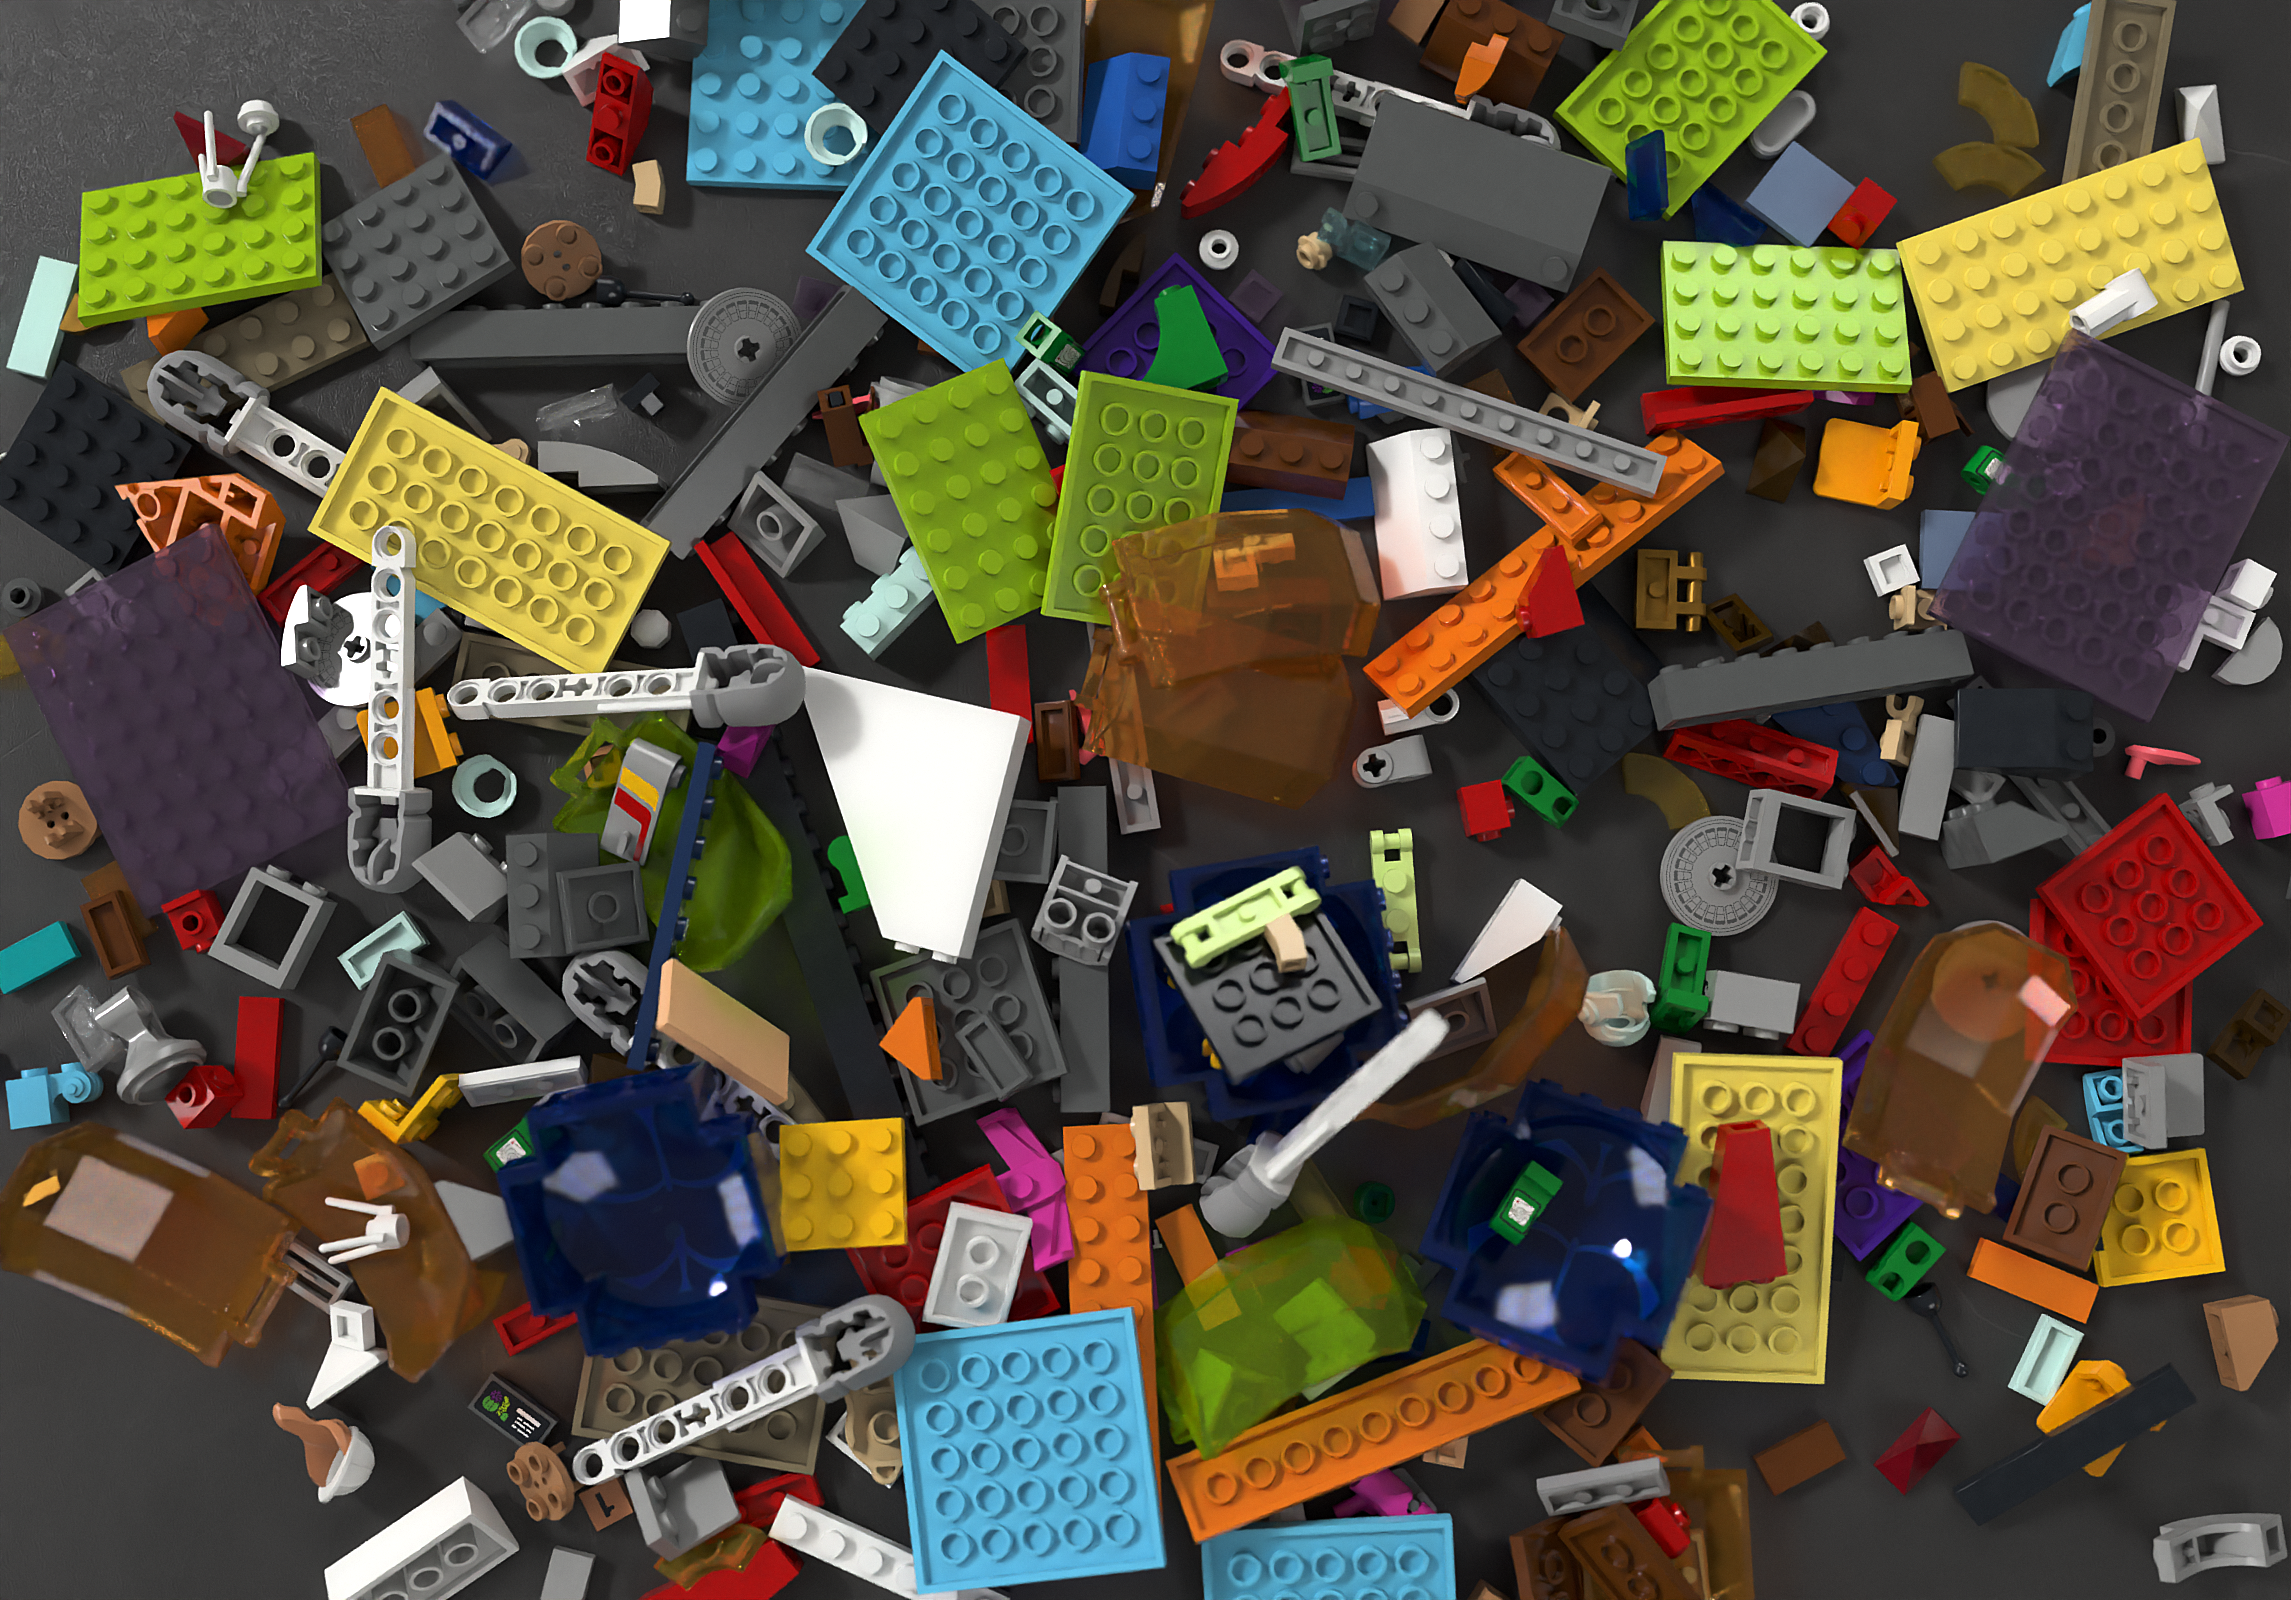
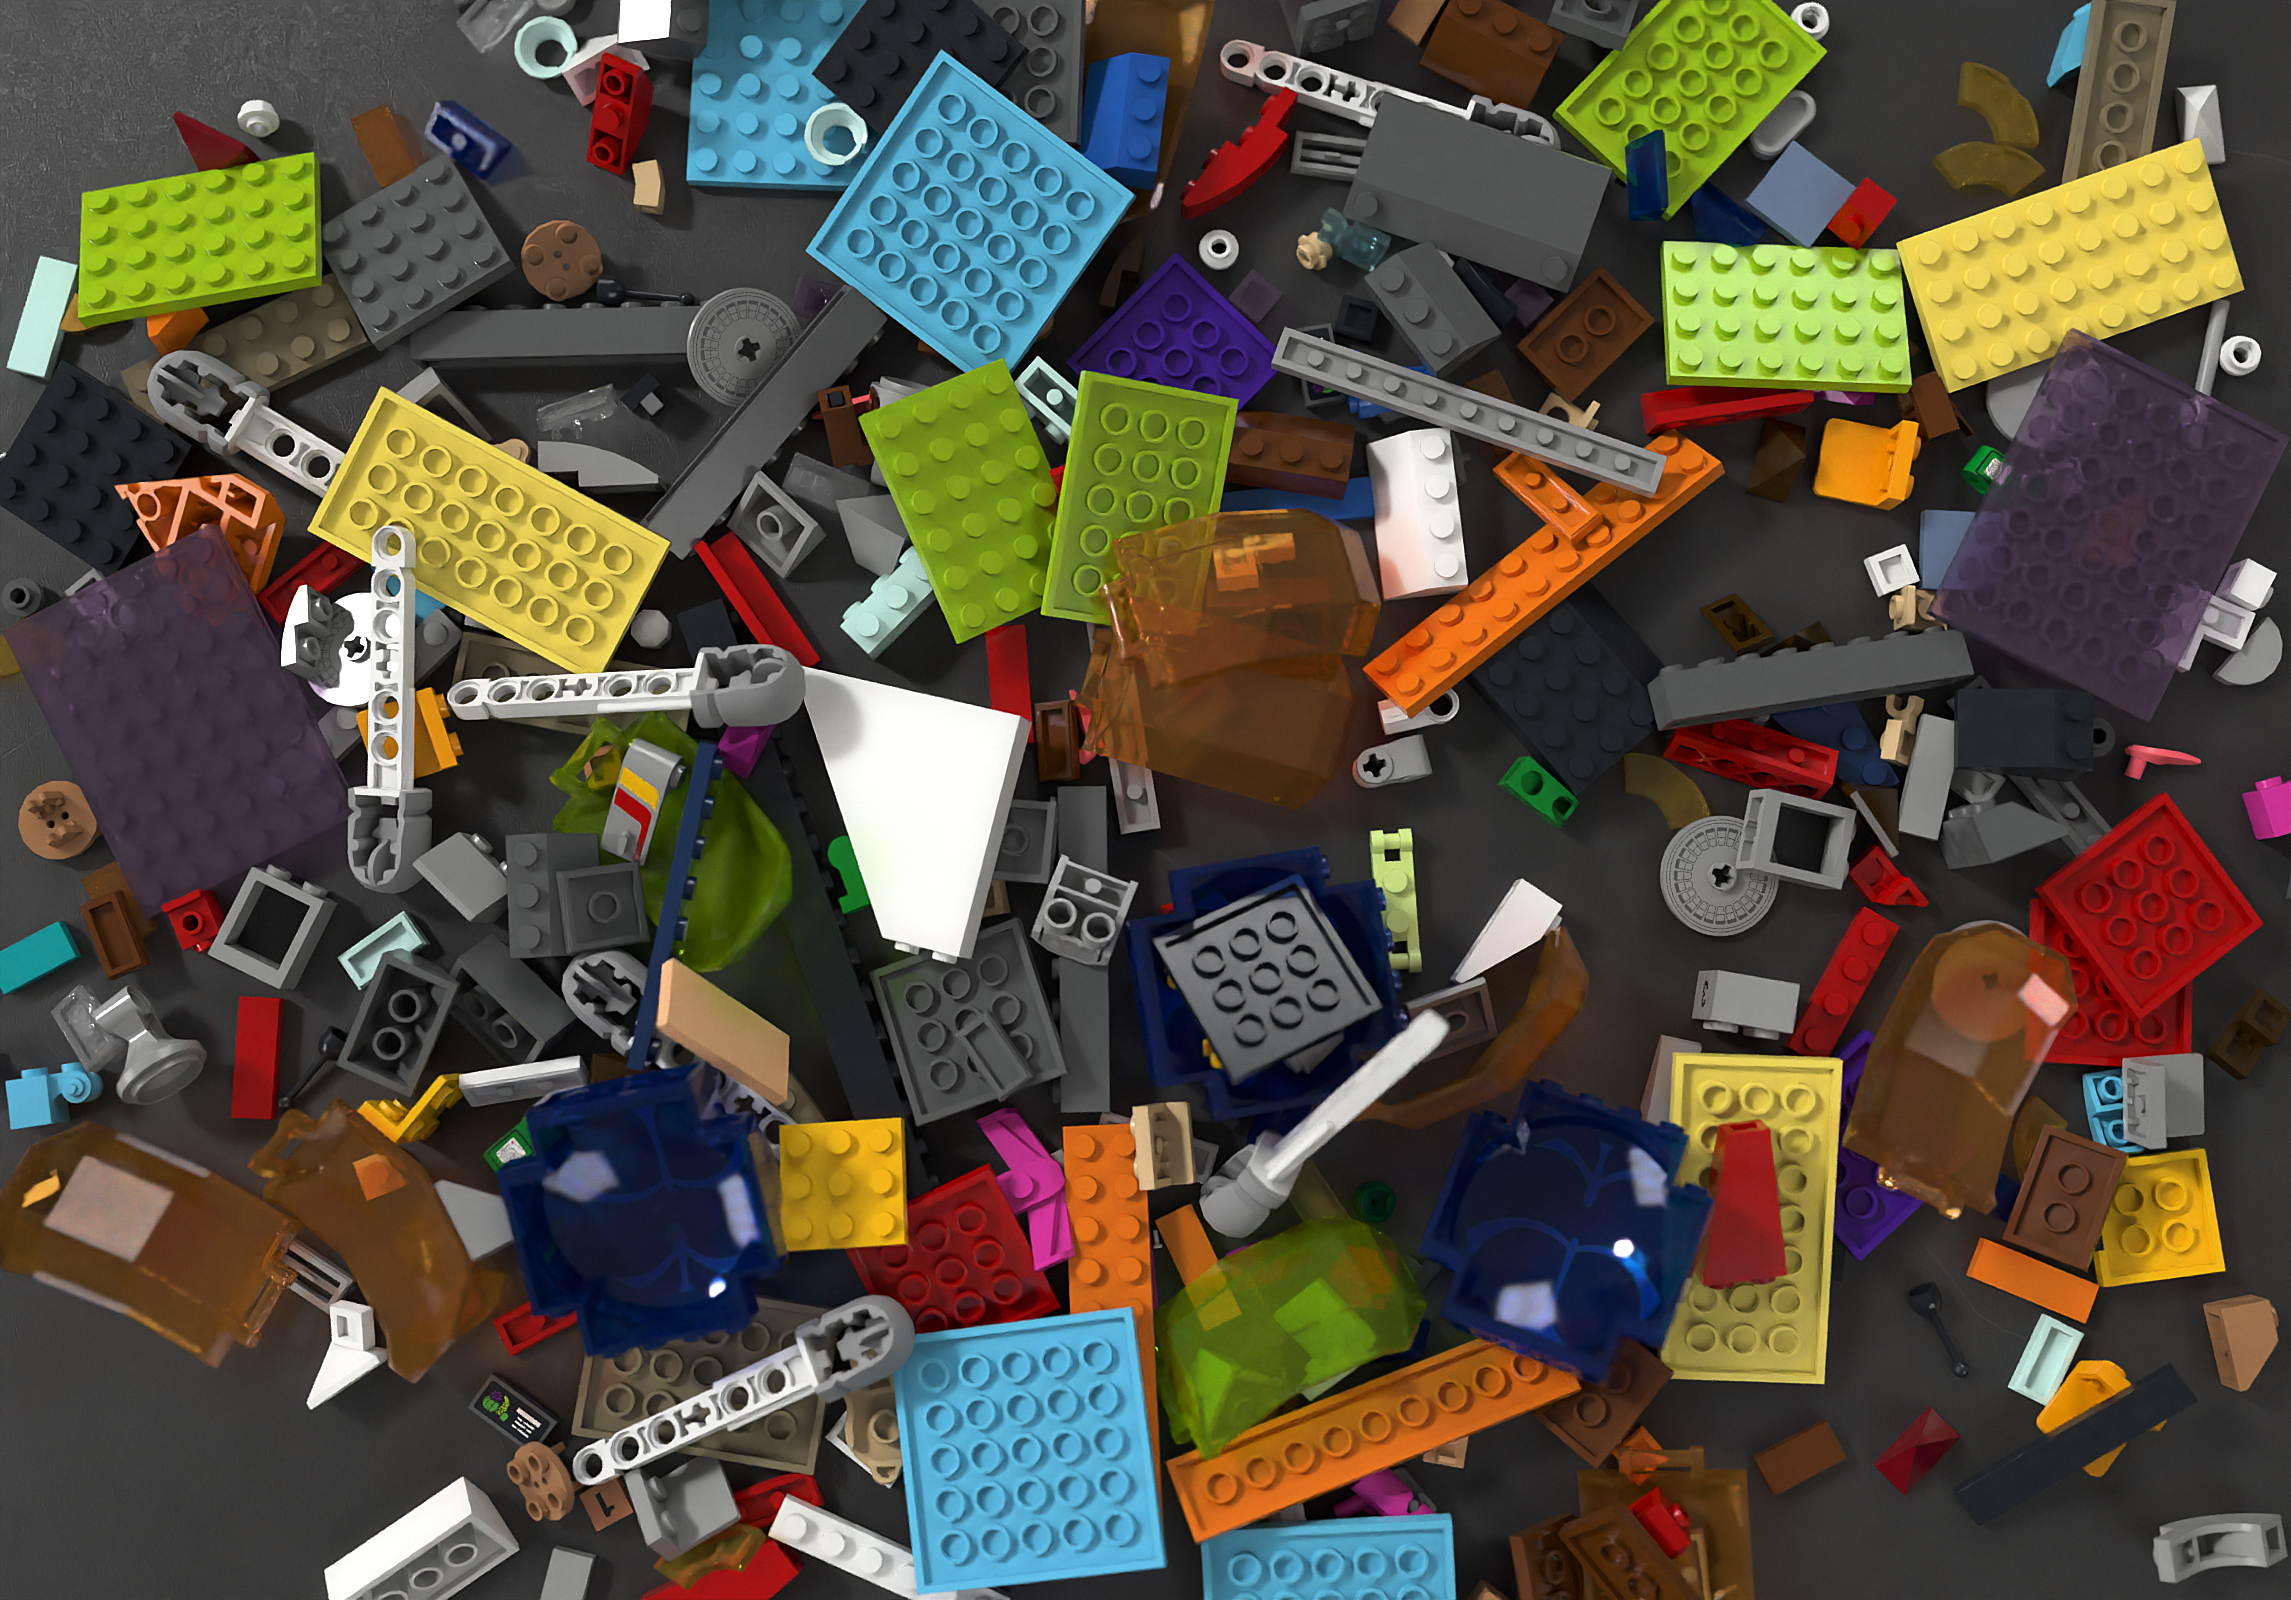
(203, 1096): red brick -> none
(219, 181): white plant -> none
(335, 1455): piece -> none
(382, 1233): white plant -> none
(464, 783): light aqua piece -> none
(915, 1039): orange slope -> none
(976, 1267): white tile -> none
(1053, 346): green leg -> none
(1186, 348): green arch -> none
(1244, 915): yellowish green plate -> none
(1286, 943): tan piece -> none
(1312, 105): green bracket -> none
(1478, 67): orange slope -> none
(1485, 810): red brick -> none
(1524, 1202): green leg -> none
(1549, 597): red slope -> none
(1603, 1486): light grey tile -> none
(1617, 1007): light aqua helmet -> none
(1656, 591): pearl gold plate -> none
(1681, 981): green bracket -> none
(1904, 1261): green leg -> none
(2120, 301): white piece -> none
(2205, 817): light grey bracket -> none

